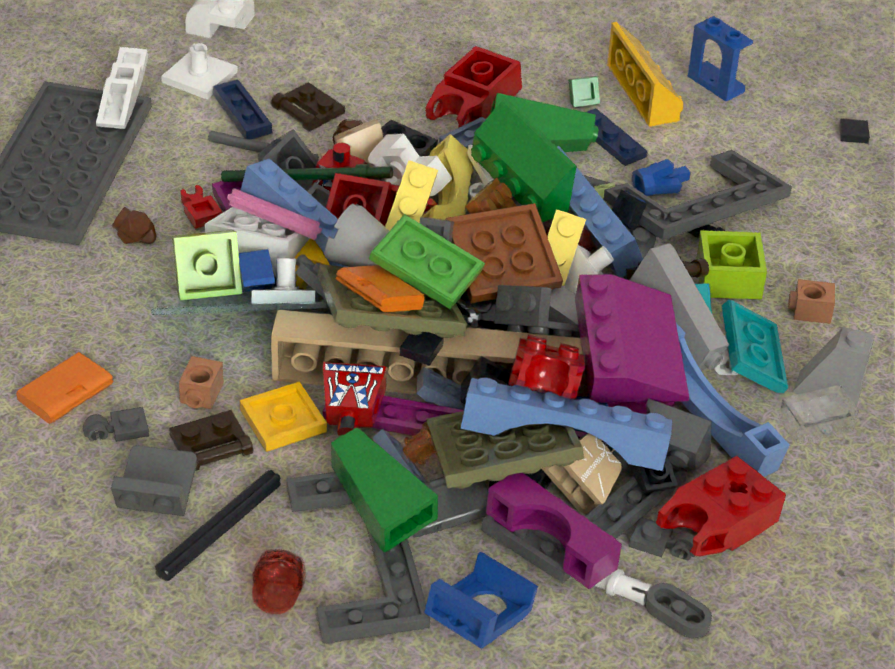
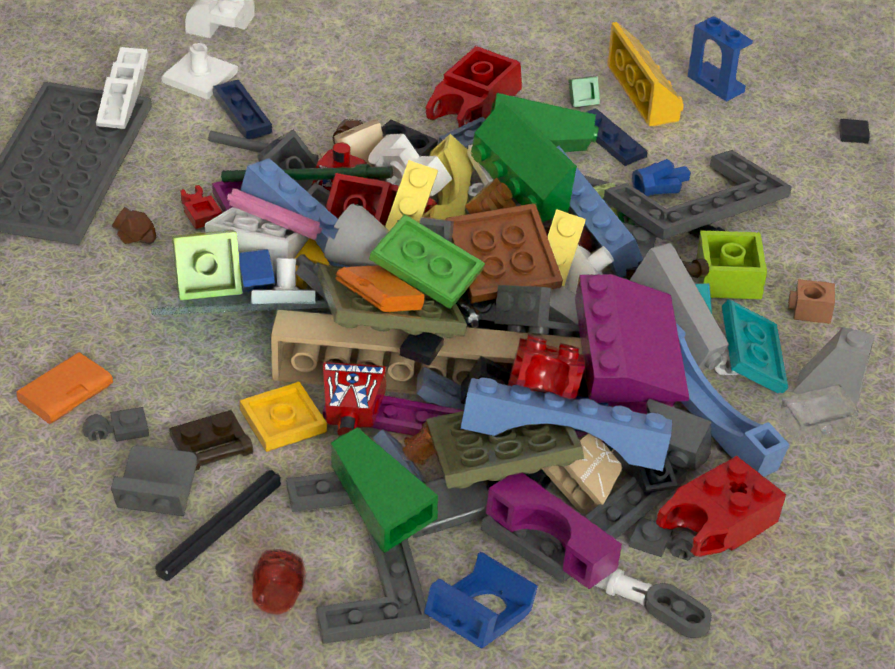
(201, 382): nougat brick -> none
(311, 99): dark brown plate -> none
(629, 209): black tile -> none

